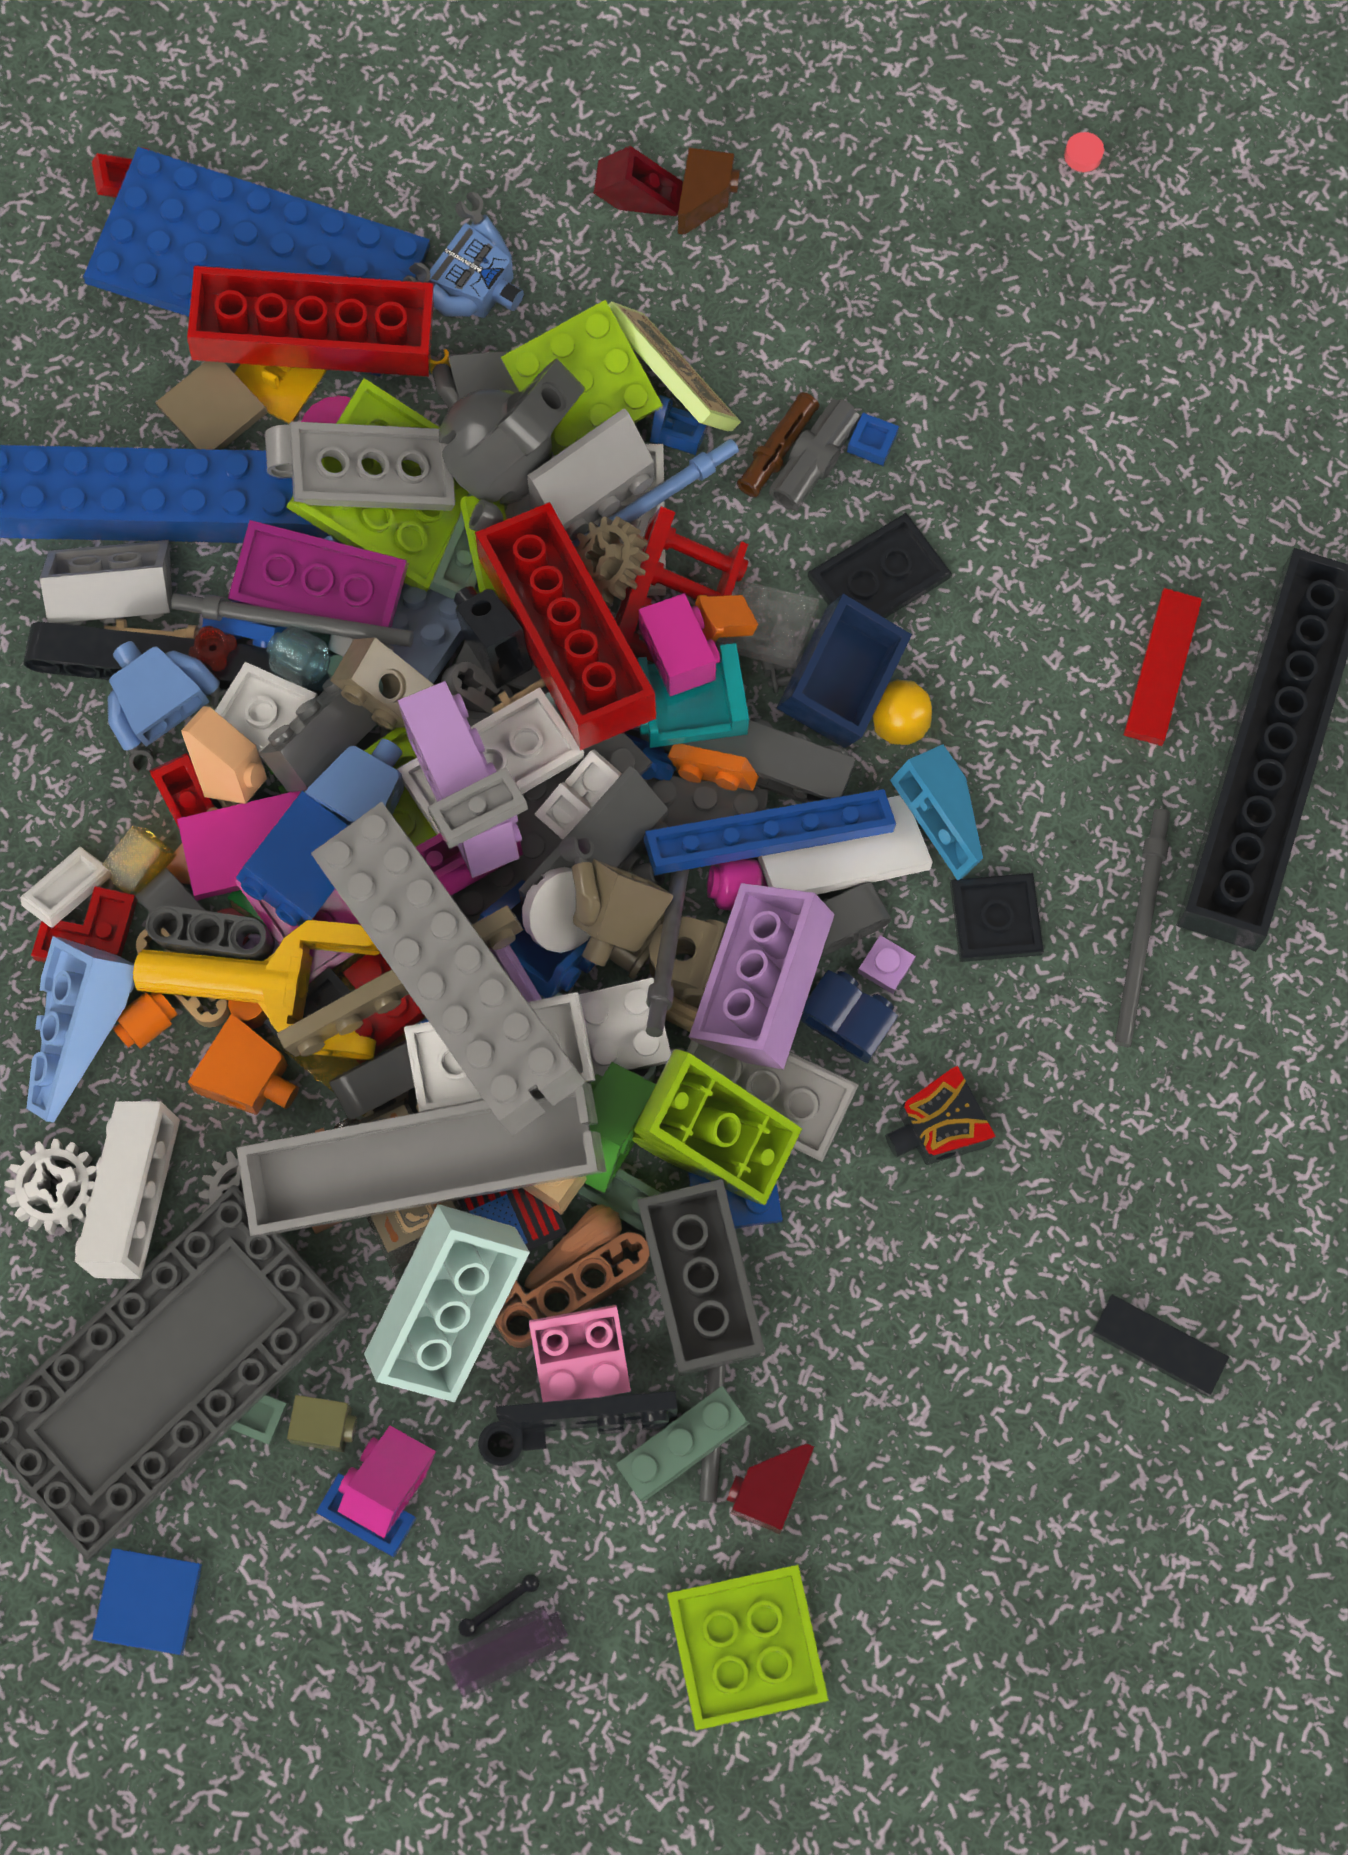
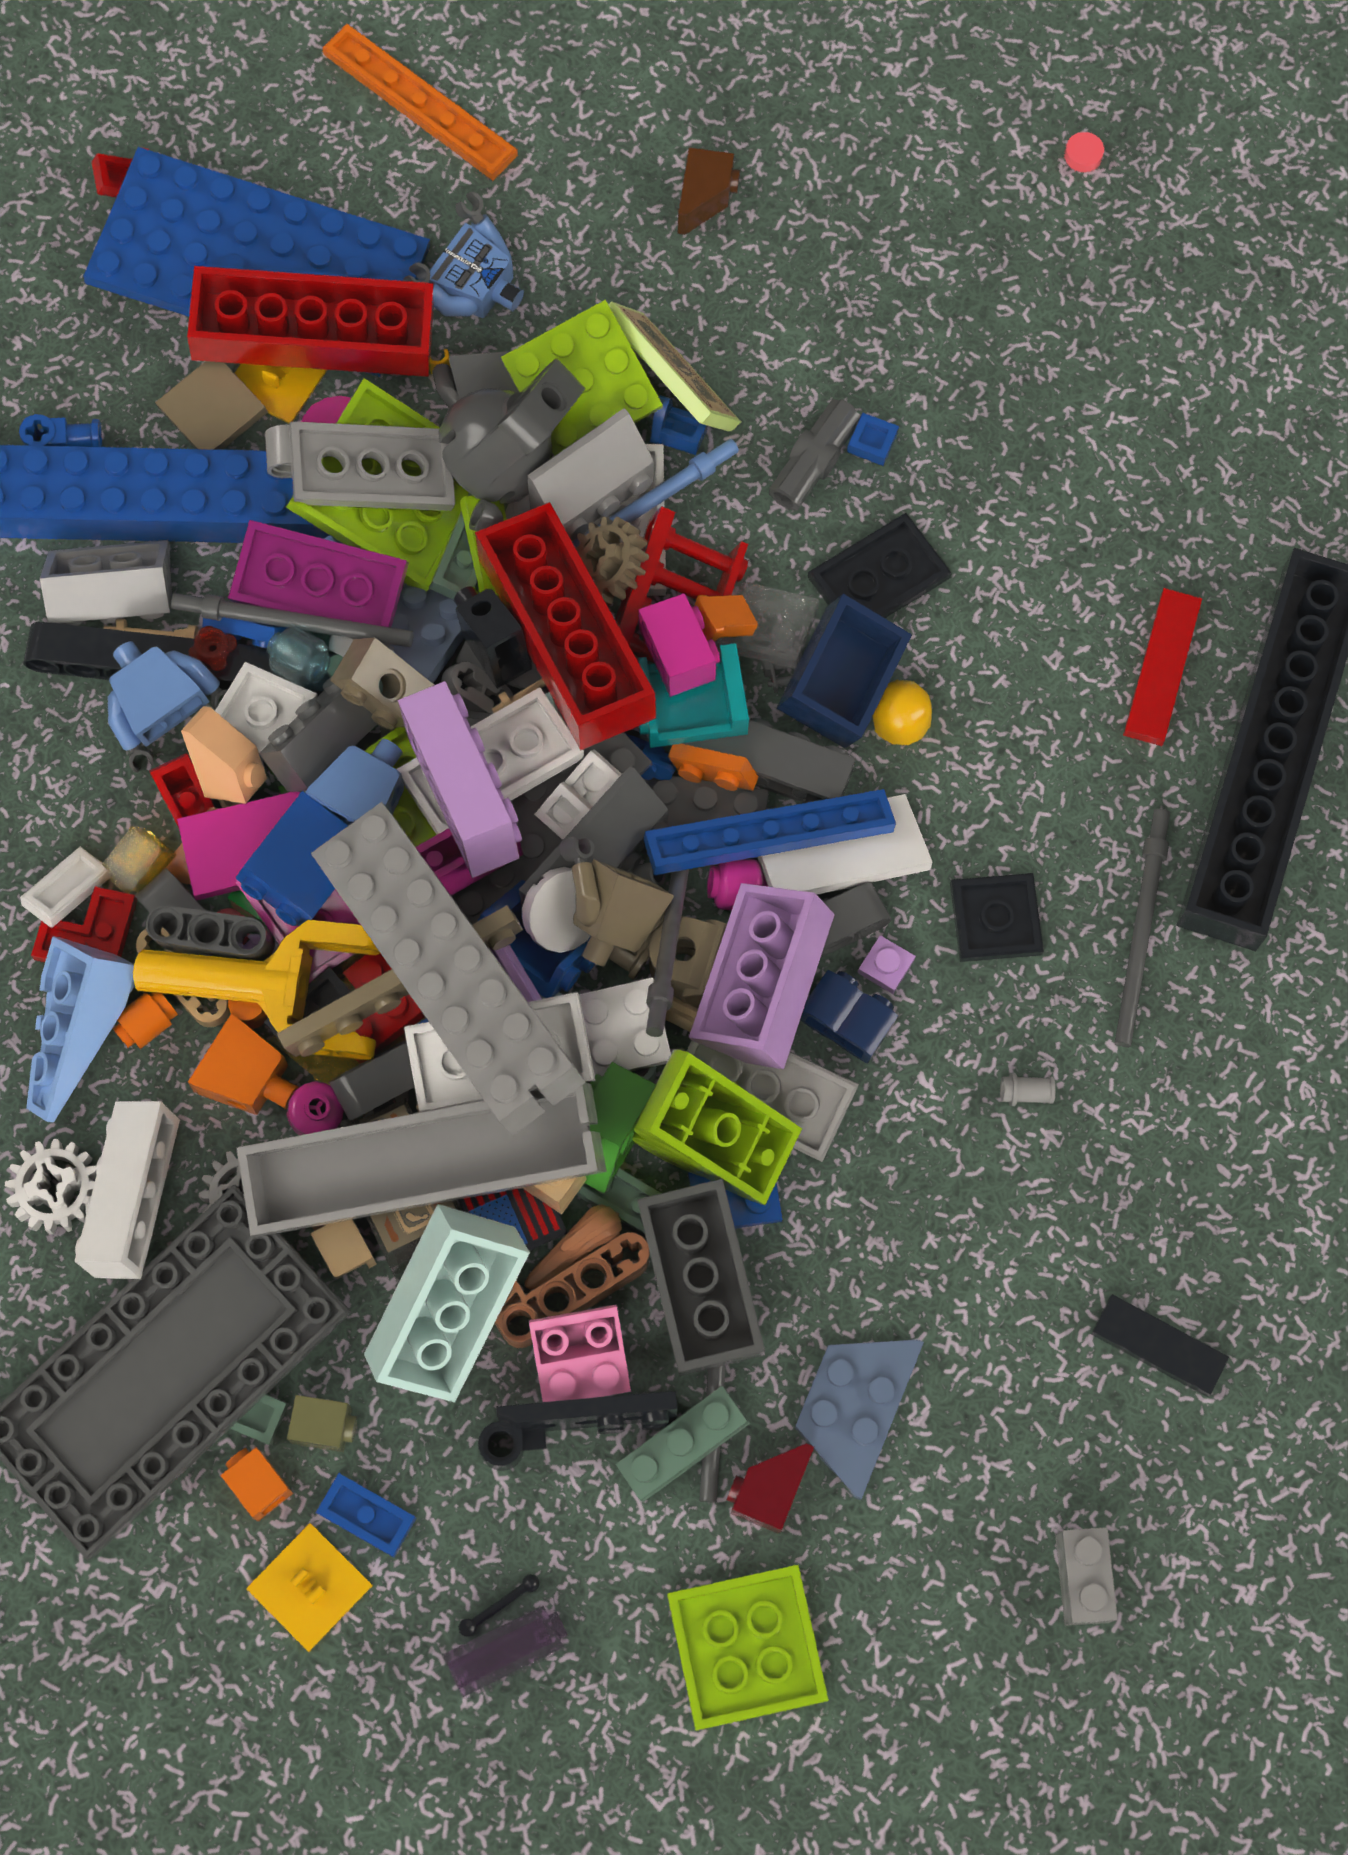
(59, 433): none -> blue connector
(147, 1602): blue tile -> none
(255, 1482): none -> orange brick
(299, 1110): none -> dark pink head
(309, 1587): none -> yellow piece
(342, 1247): none -> tan panel
(385, 1481): dark pink brick -> none
(420, 102): none -> orange tile
(477, 807): light grey plate -> none
(637, 184): dark red slope -> none
(769, 457): reddish brown pin -> none
(855, 1405): none -> sand blue wing
(942, 806): dark azure slope -> none
(942, 1121): torso -> none
(1027, 1089): none -> light grey pin
(1086, 1576): none -> light grey brick

